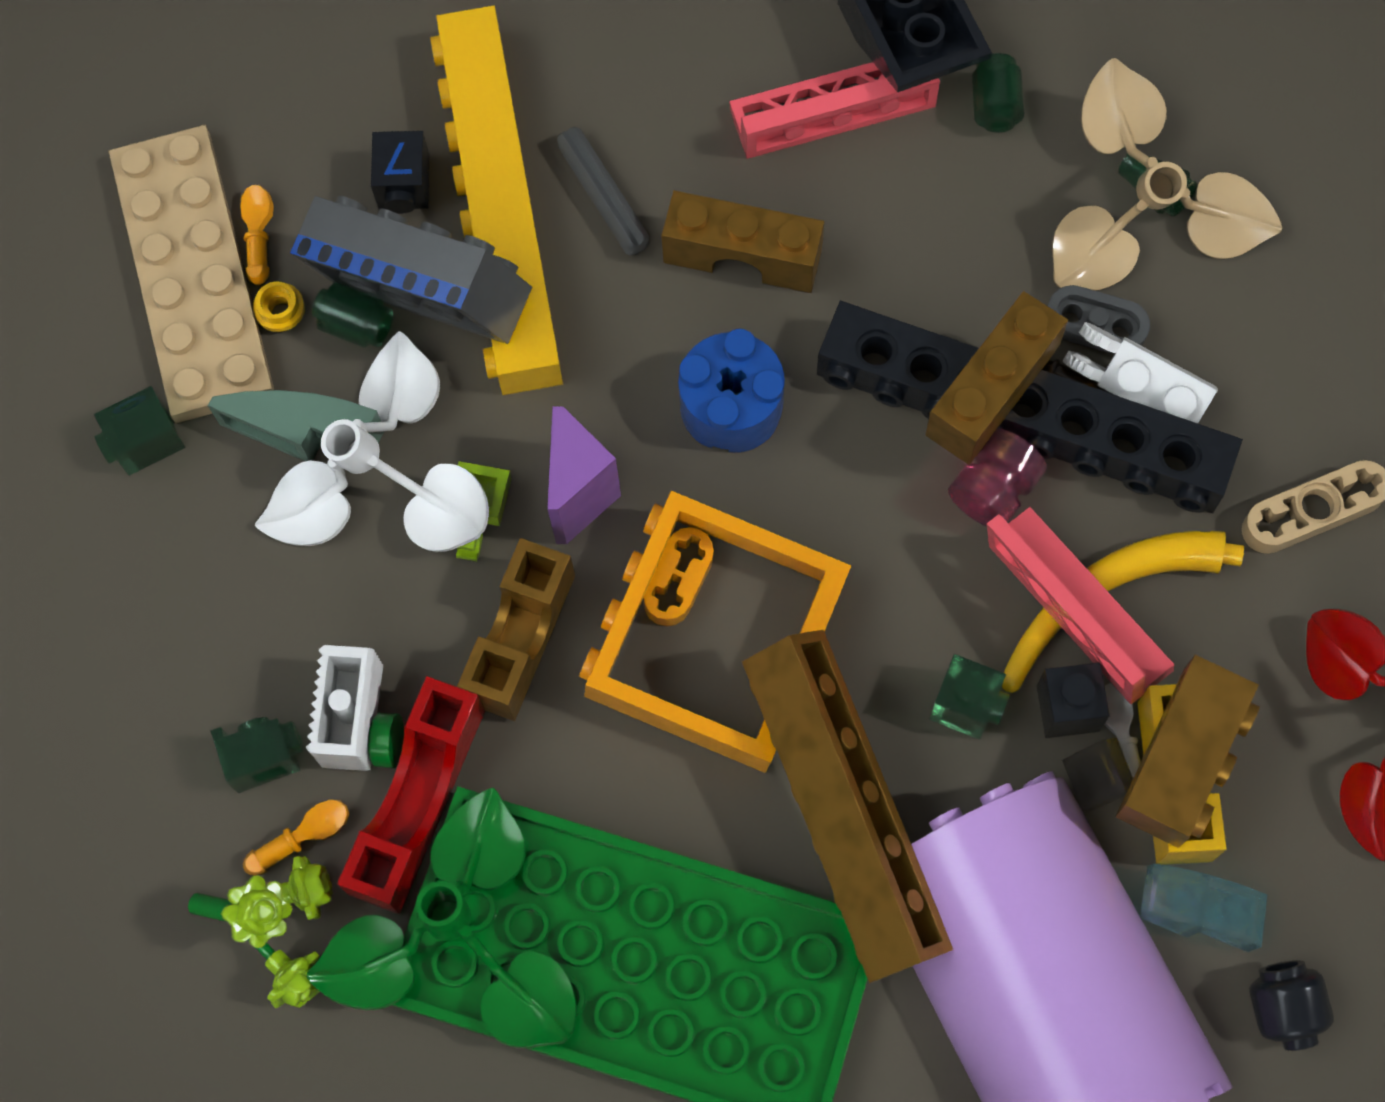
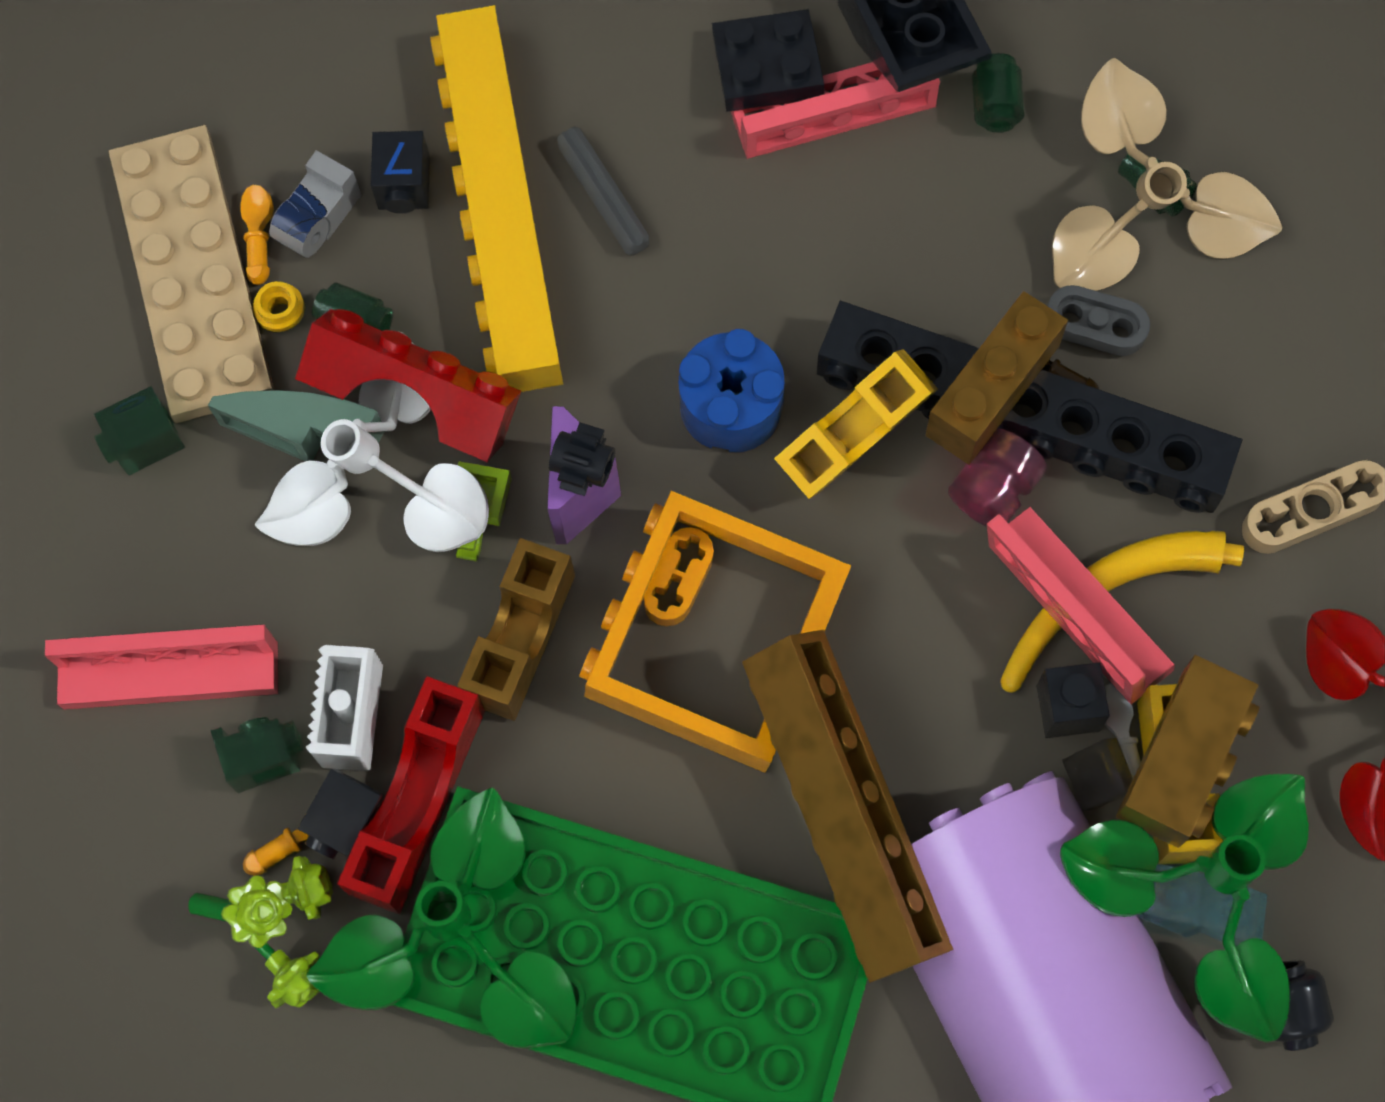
(164, 666): none -> coral fence
(315, 206): none -> light grey leg
(339, 813): none -> black brick
(386, 740): green tile -> none
(413, 266): dark grey brick -> none
(468, 405): none -> red arch
(582, 459): none -> black gear
(767, 60): none -> black plate
(775, 242): pearl gold arch -> none
(856, 423): none -> yellow arch
(970, 697): clear green brick -> none
(1143, 376): white hinge -> none
(1261, 829): none -> green plant

